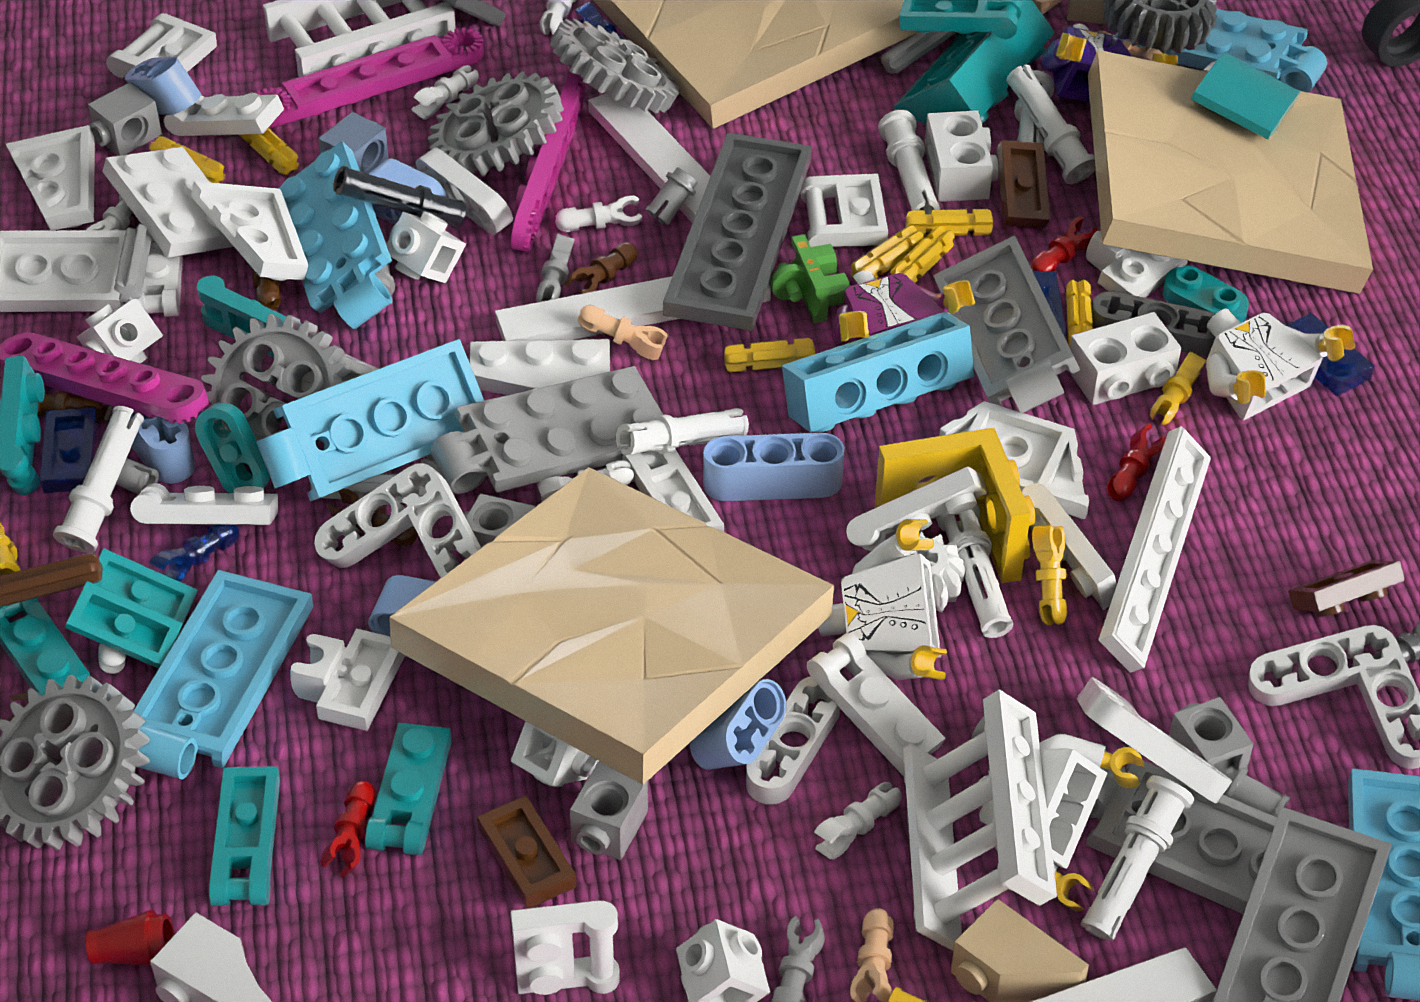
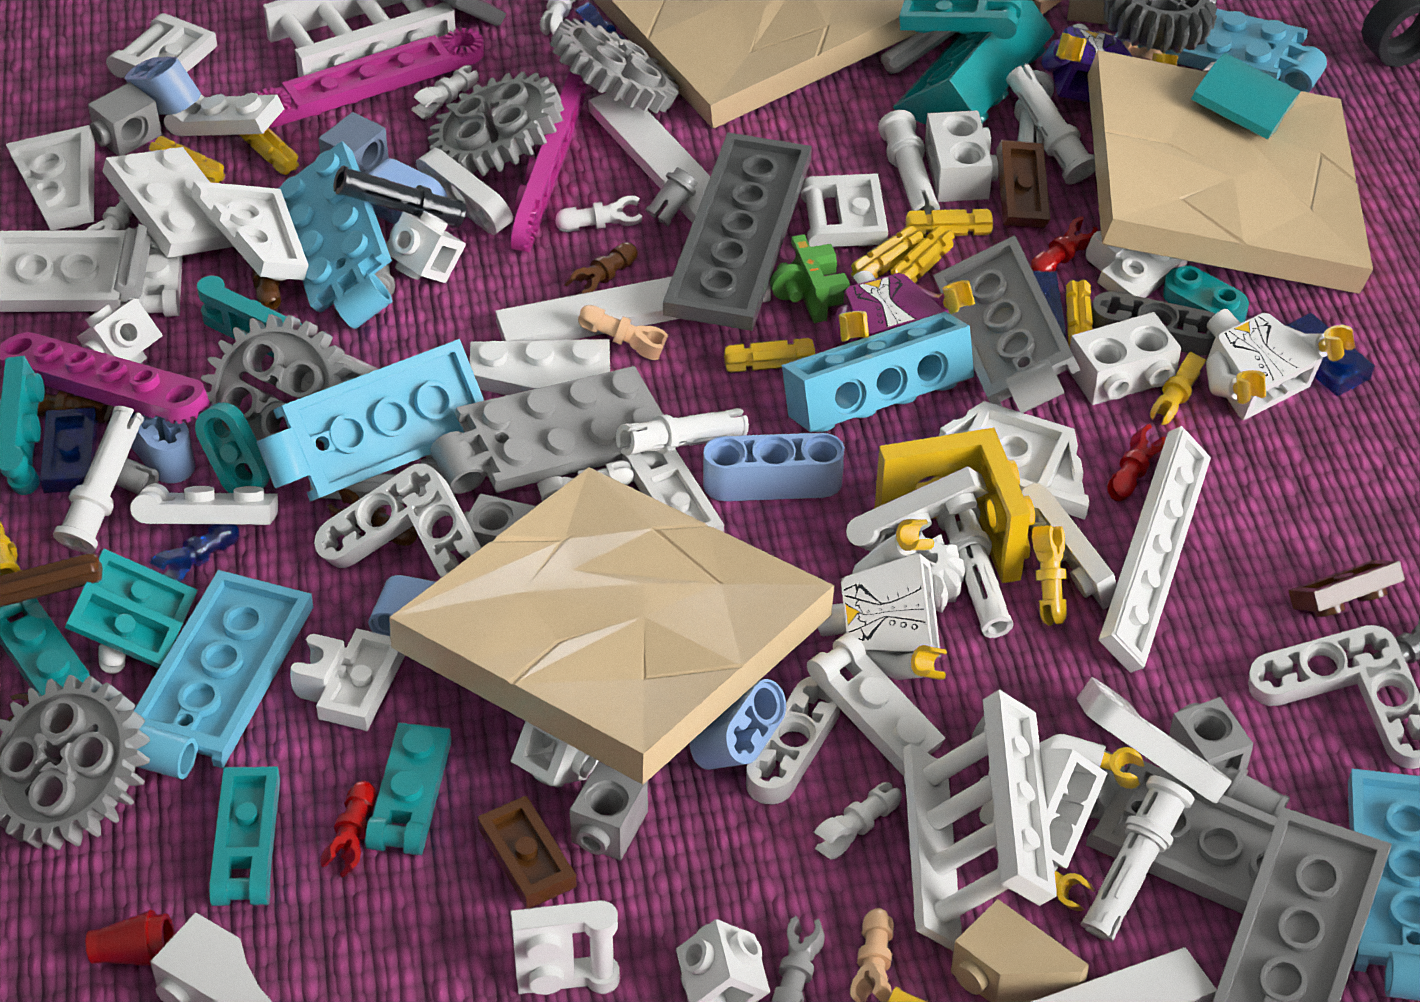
(555, 269): light grey piece -> none

